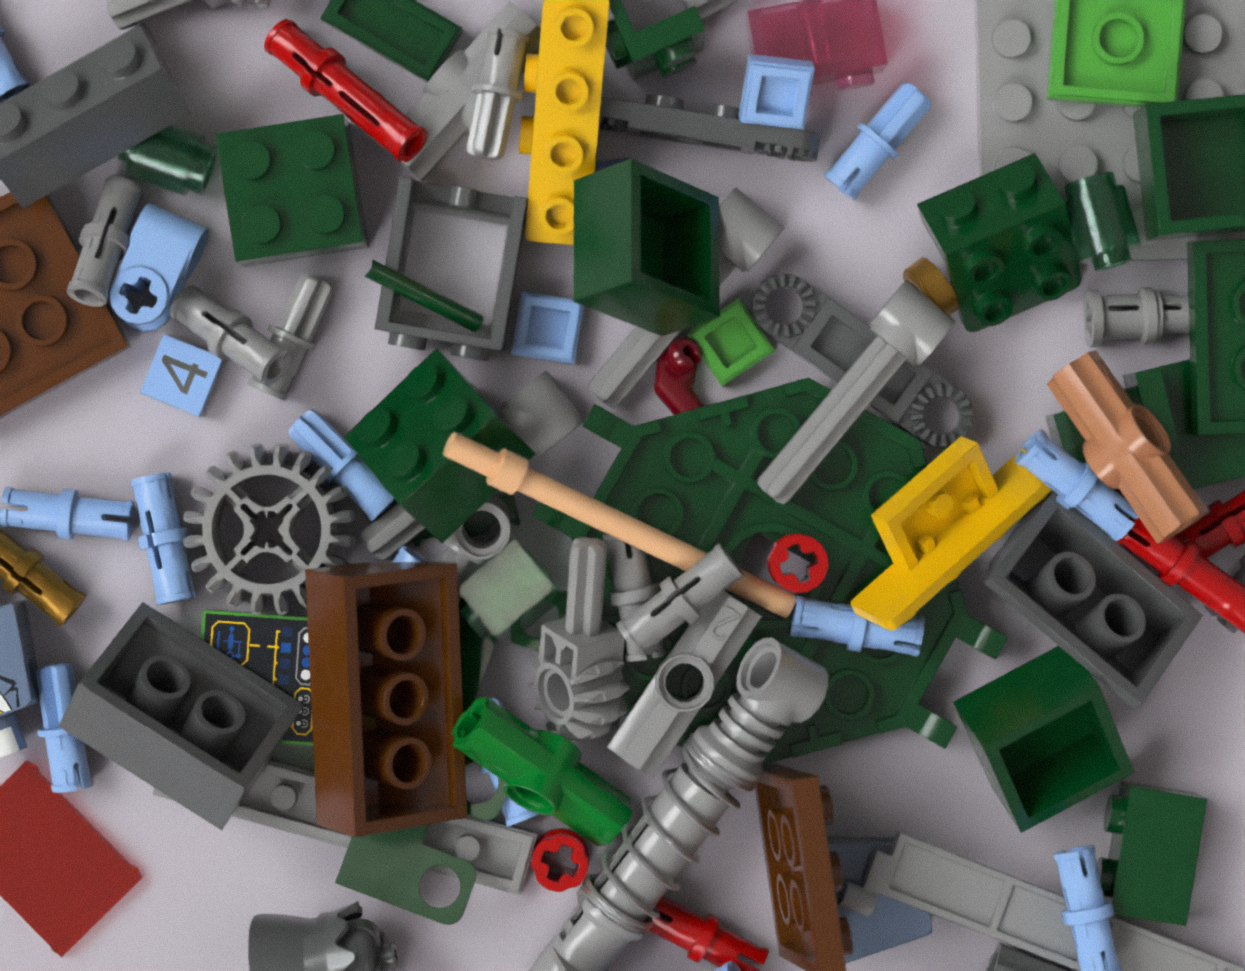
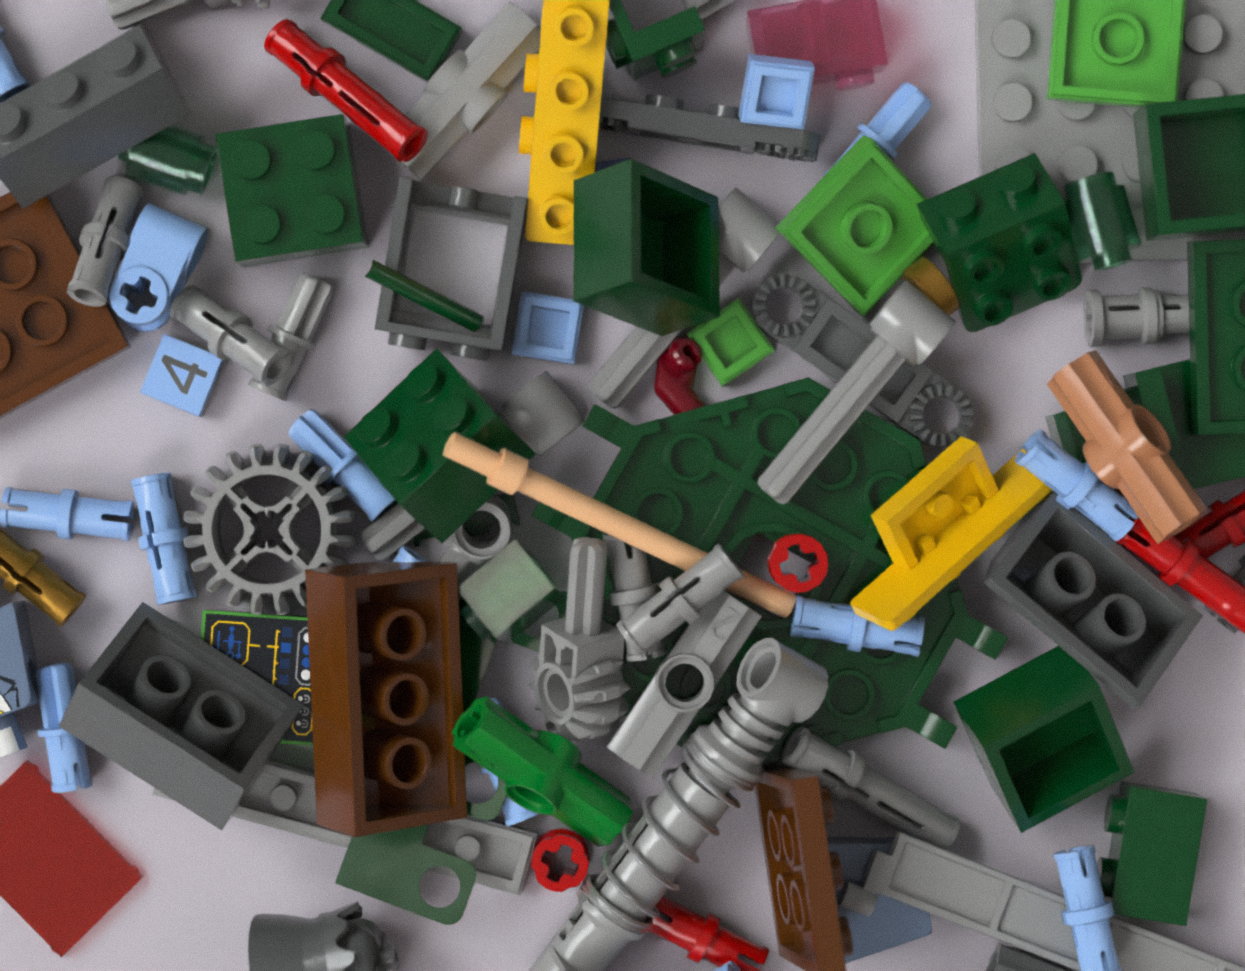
(497, 93): light grey axle -> none
(852, 779): none -> light grey pin
(859, 225): none -> bright green tile

